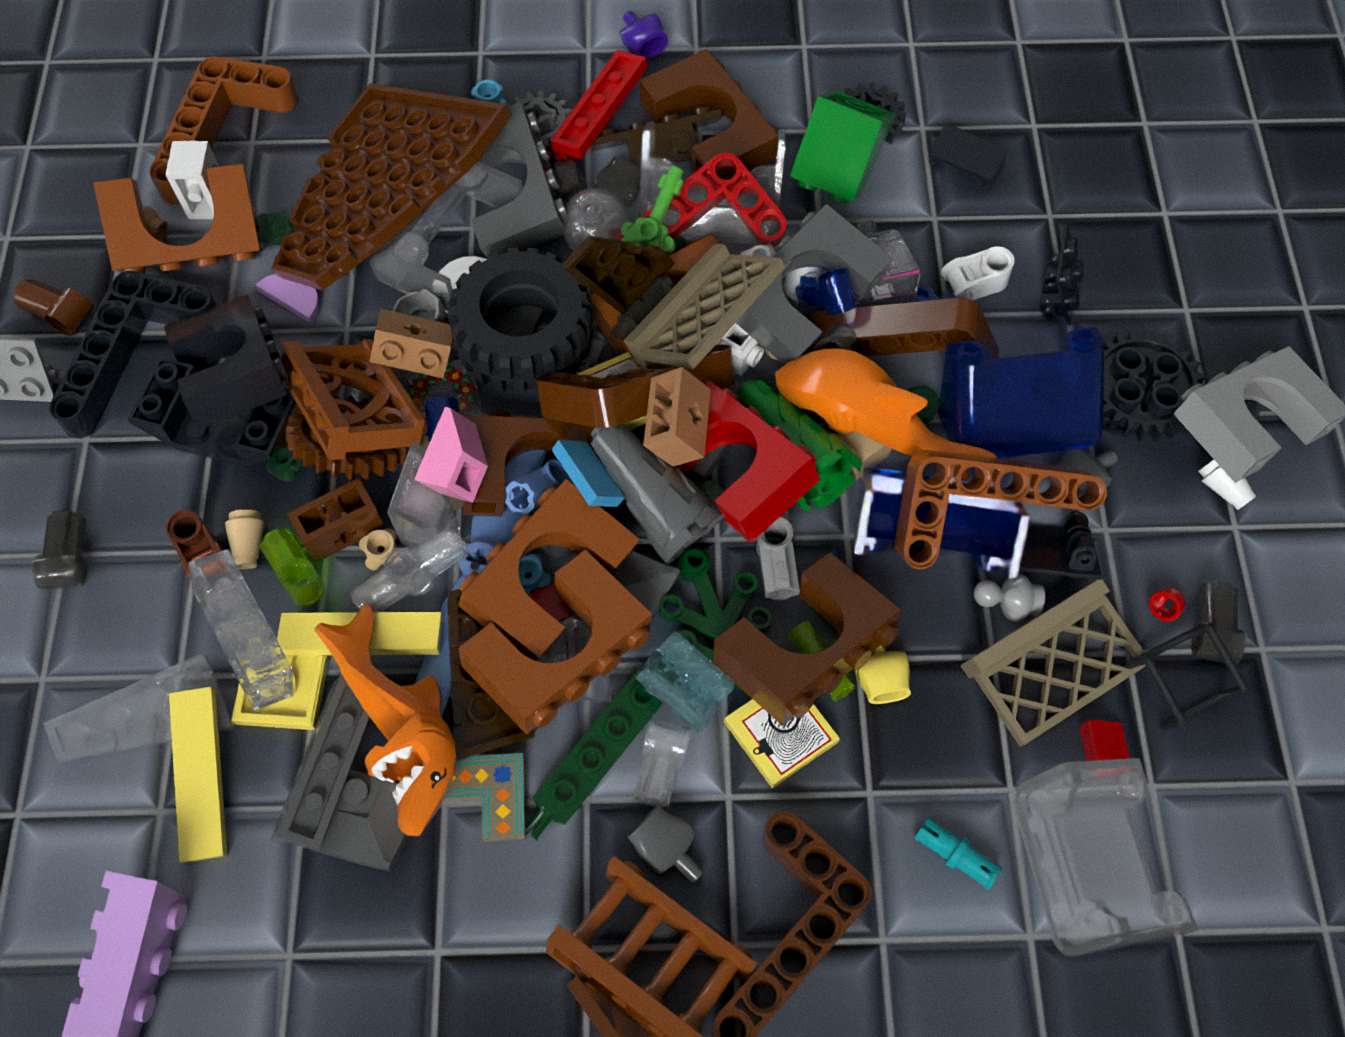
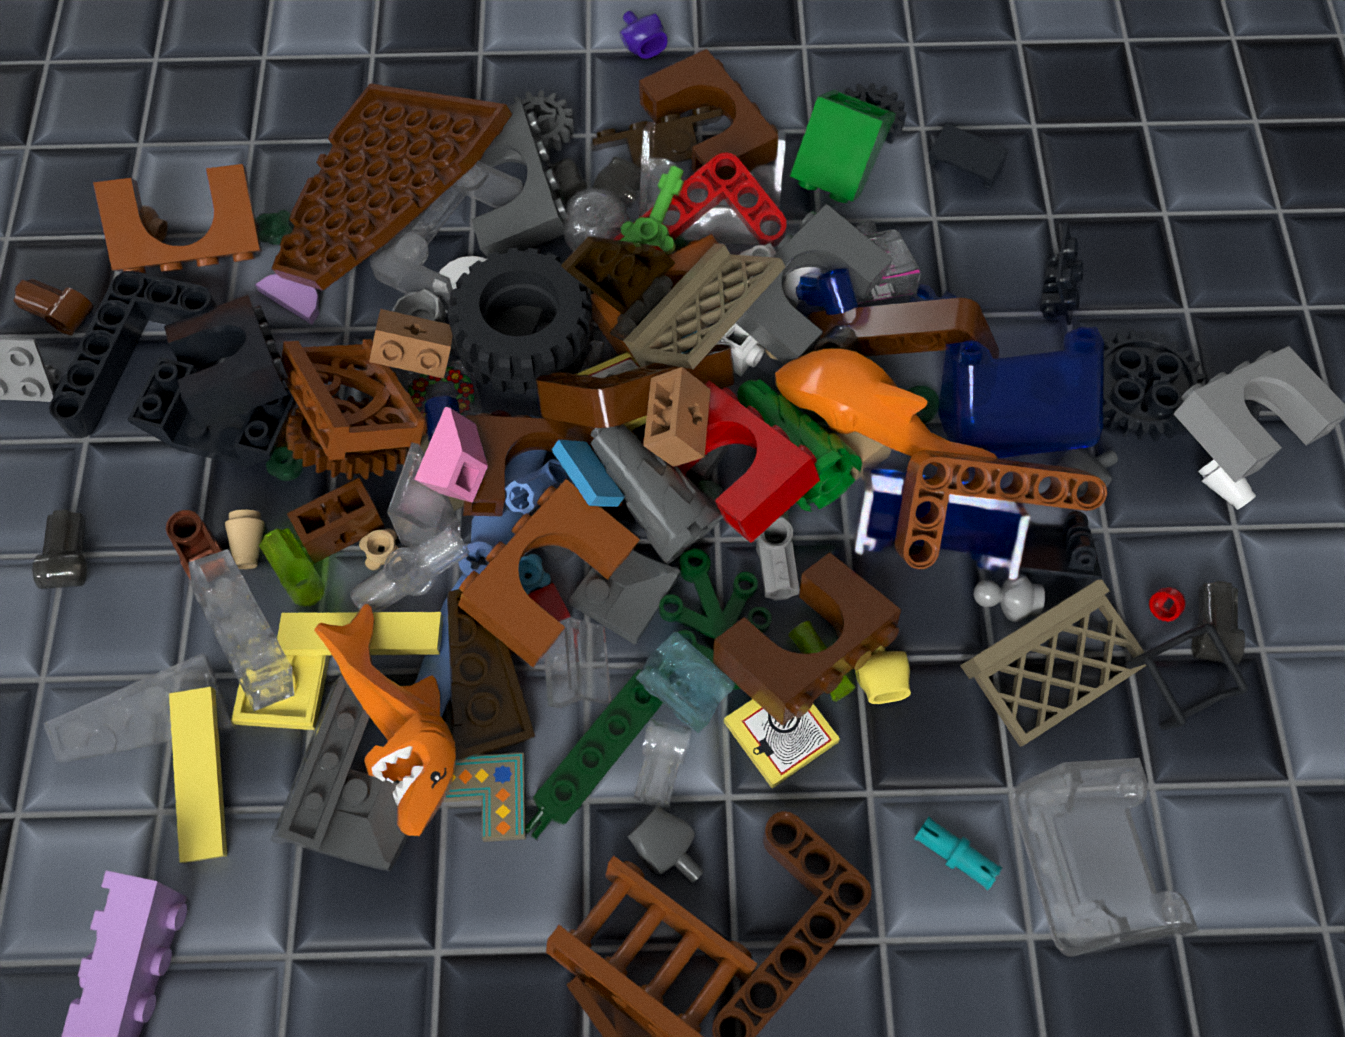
(189, 177): white brick -> none
(208, 99): dark orange beam -> none
(488, 91): medium azure plate -> none
(535, 690): dark orange arch -> none
(597, 105): red fence -> none
(974, 274): white piece -> none
(1103, 740): red slope -> none

